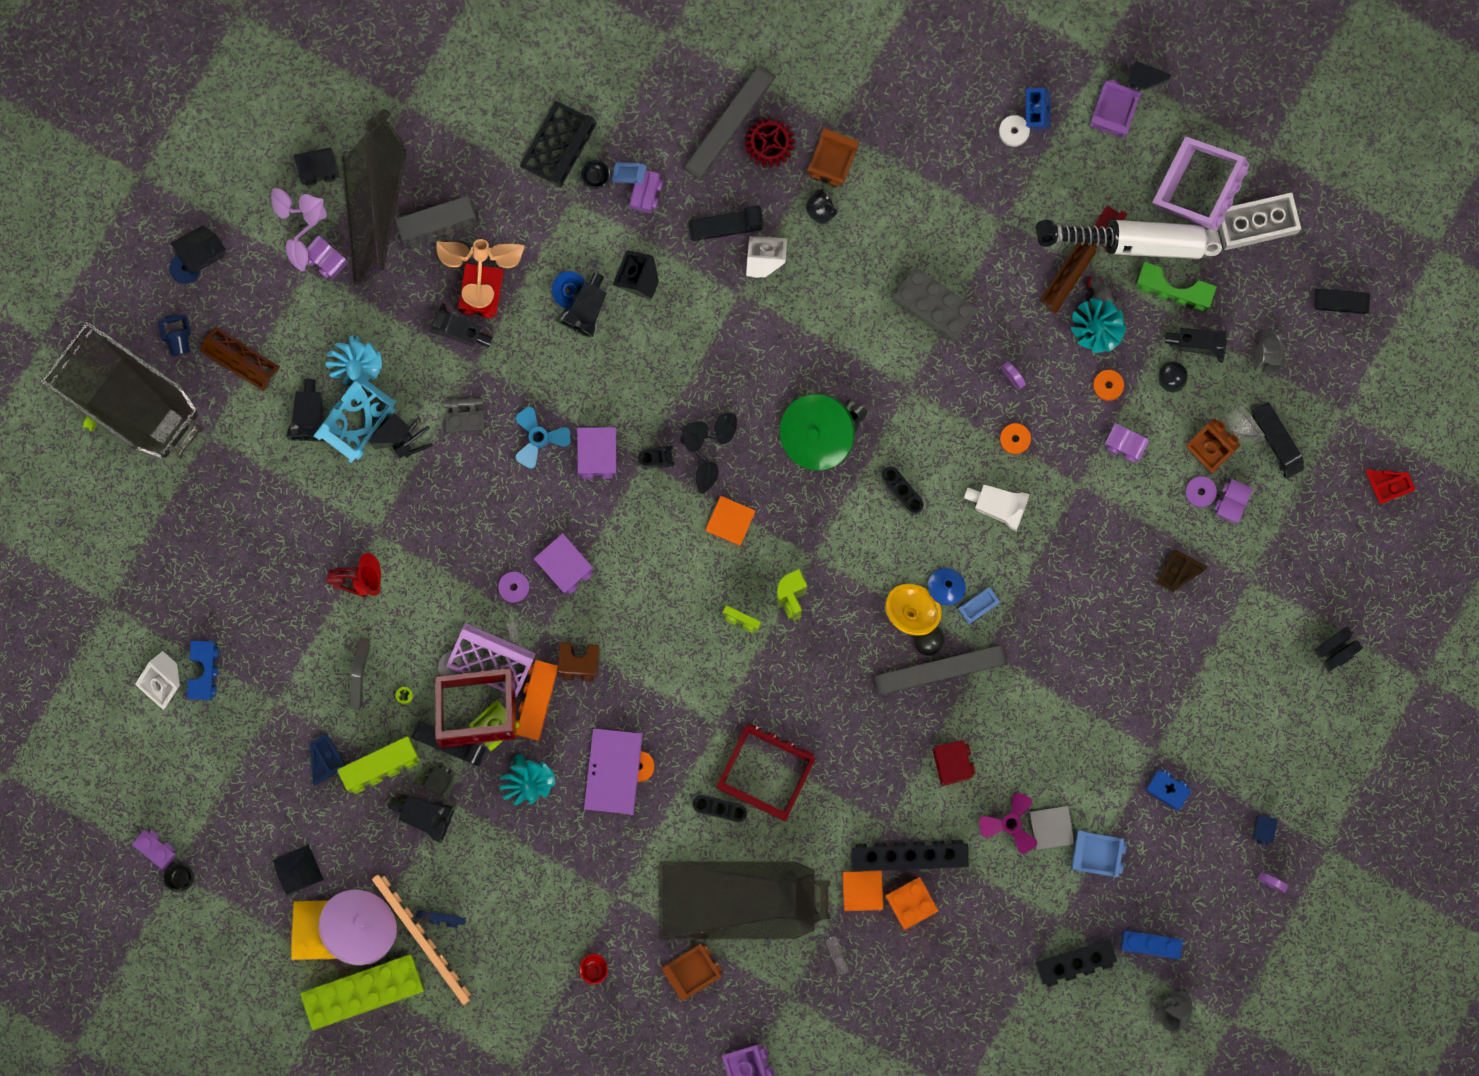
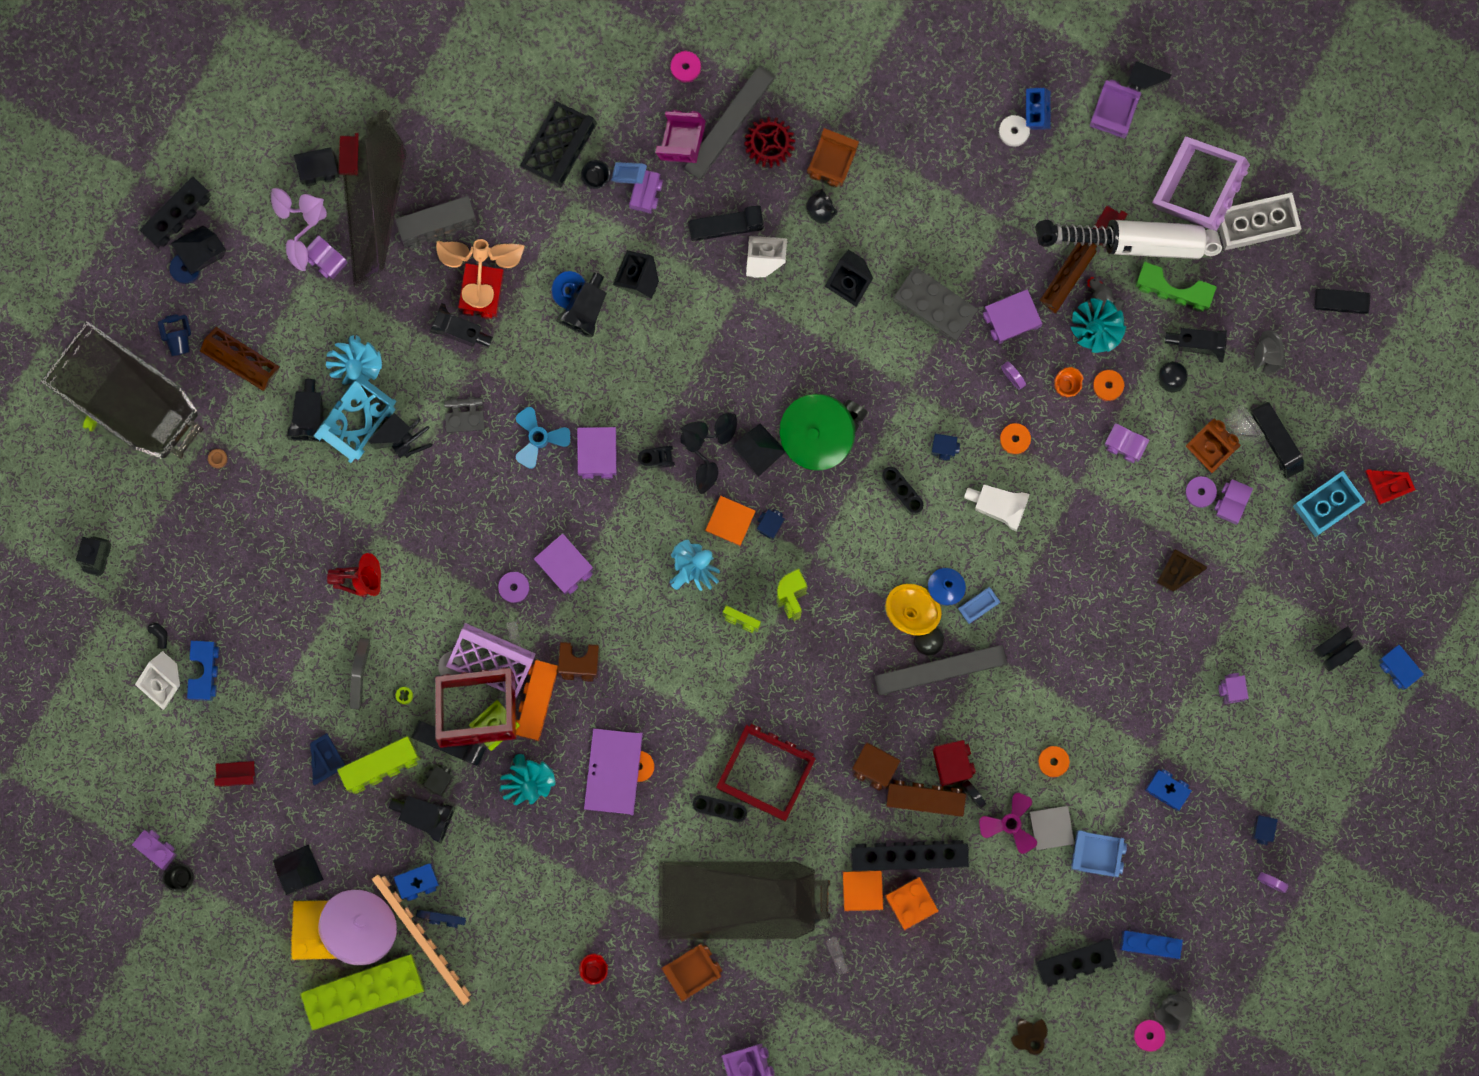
(93, 555): none -> black piece
(157, 630): none -> black arm
(176, 202): none -> black brick
(217, 458): none -> medium nougat tile
(235, 774): none -> dark red panel
(349, 155): none -> dark red panel
(425, 873): none -> blue brick
(682, 137): none -> magenta panel
(685, 58): none -> dark pink piece
(692, 565): none -> medium azure piece
(758, 449): none -> black slope
(770, 523): none -> dark blue brick
(850, 278): none -> black slope
(875, 766): none -> reddish brown piece
(926, 799): none -> reddish brown brick
(945, 447): none -> dark blue brick
(974, 794): none -> black piece
(1012, 316): none -> medium lavender panel
(1028, 1033): none -> dark brown plate
(1062, 761): none -> orange piece
(1068, 382): none -> orange hair
(1158, 1035): none -> dark pink piece
(1233, 688): none -> medium lavender brick
(1329, 504): none -> medium azure brick
(1400, 667): none -> blue brick

